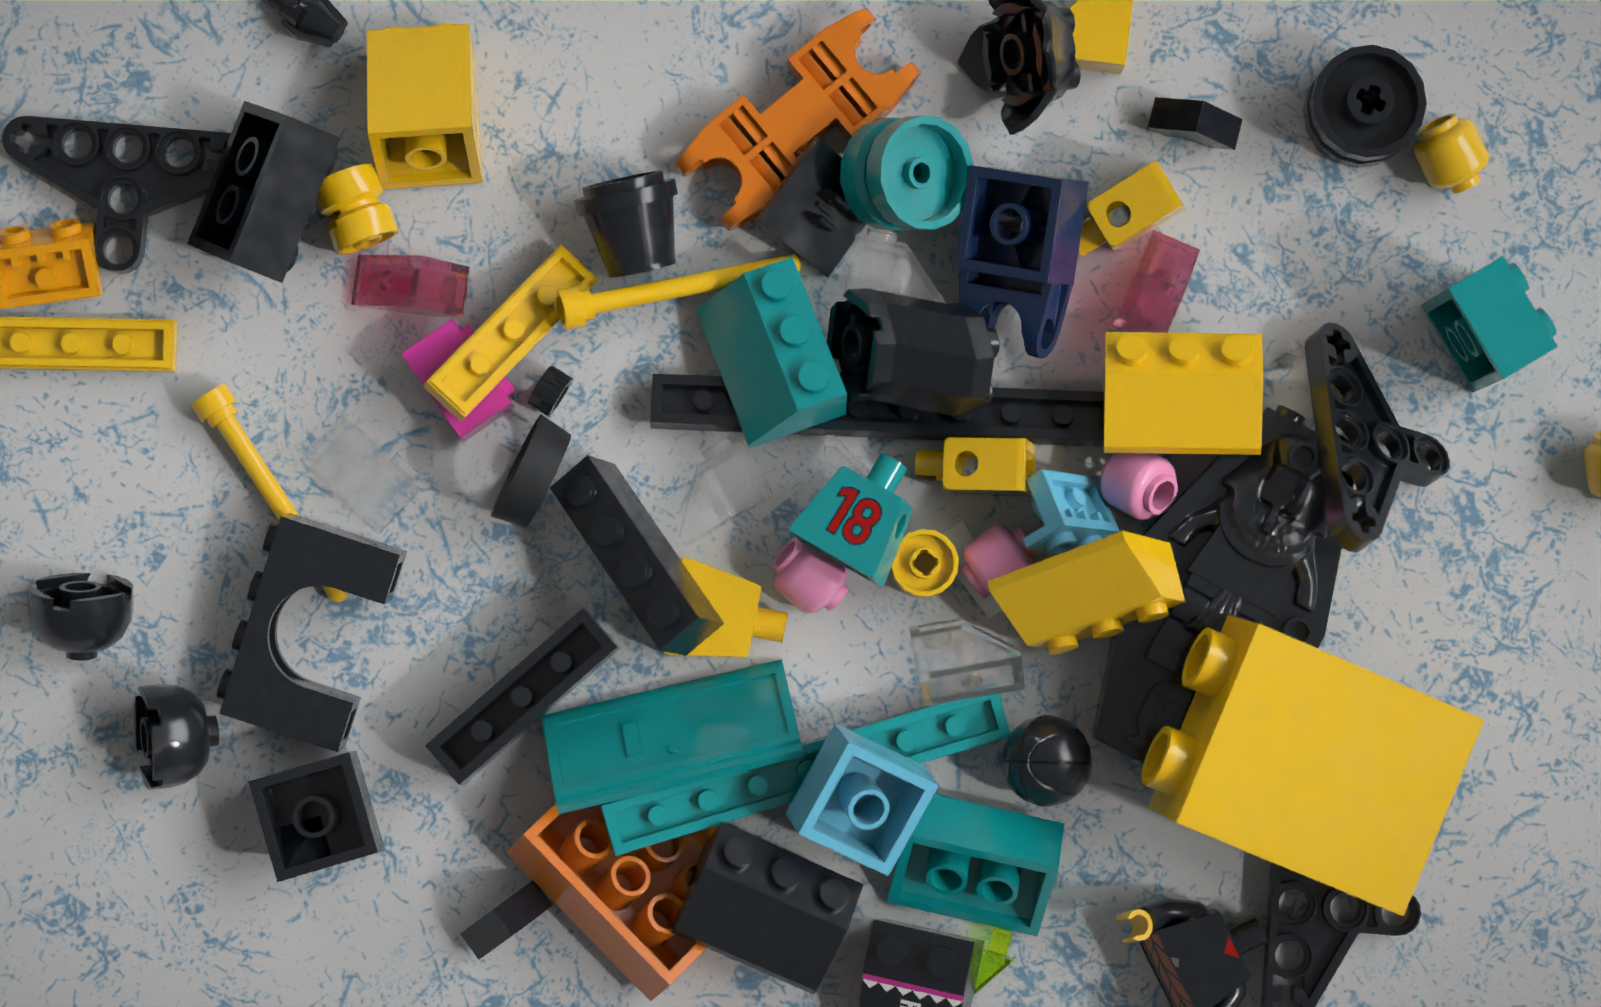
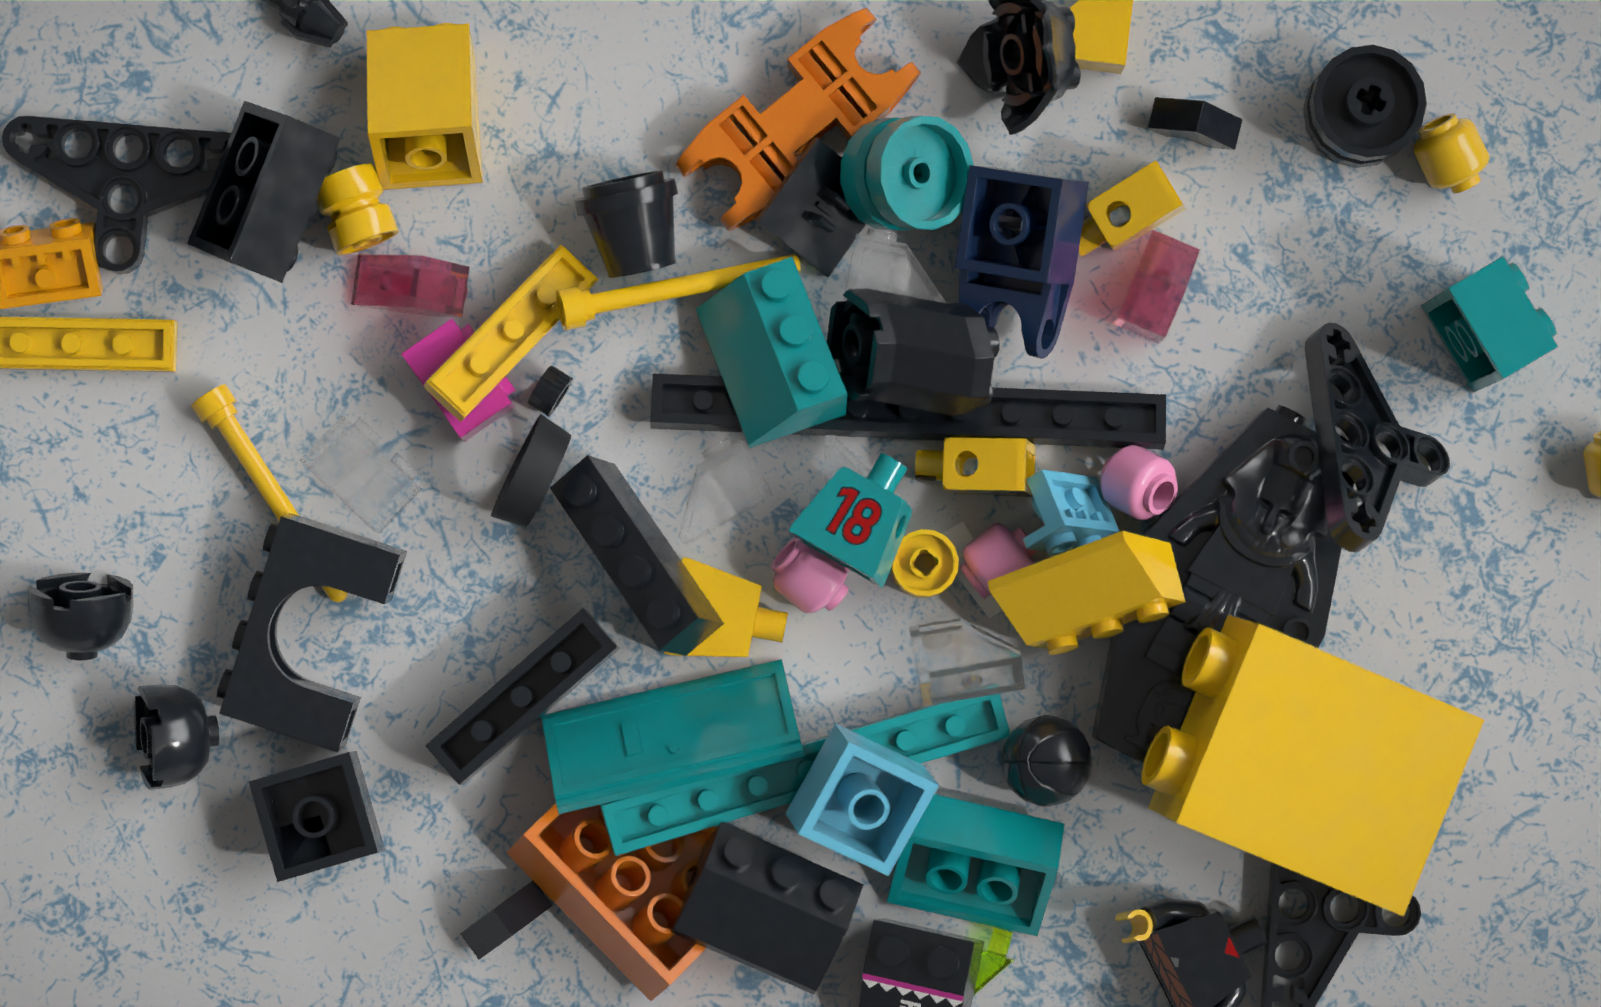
(1183, 393): yellow slope -> none

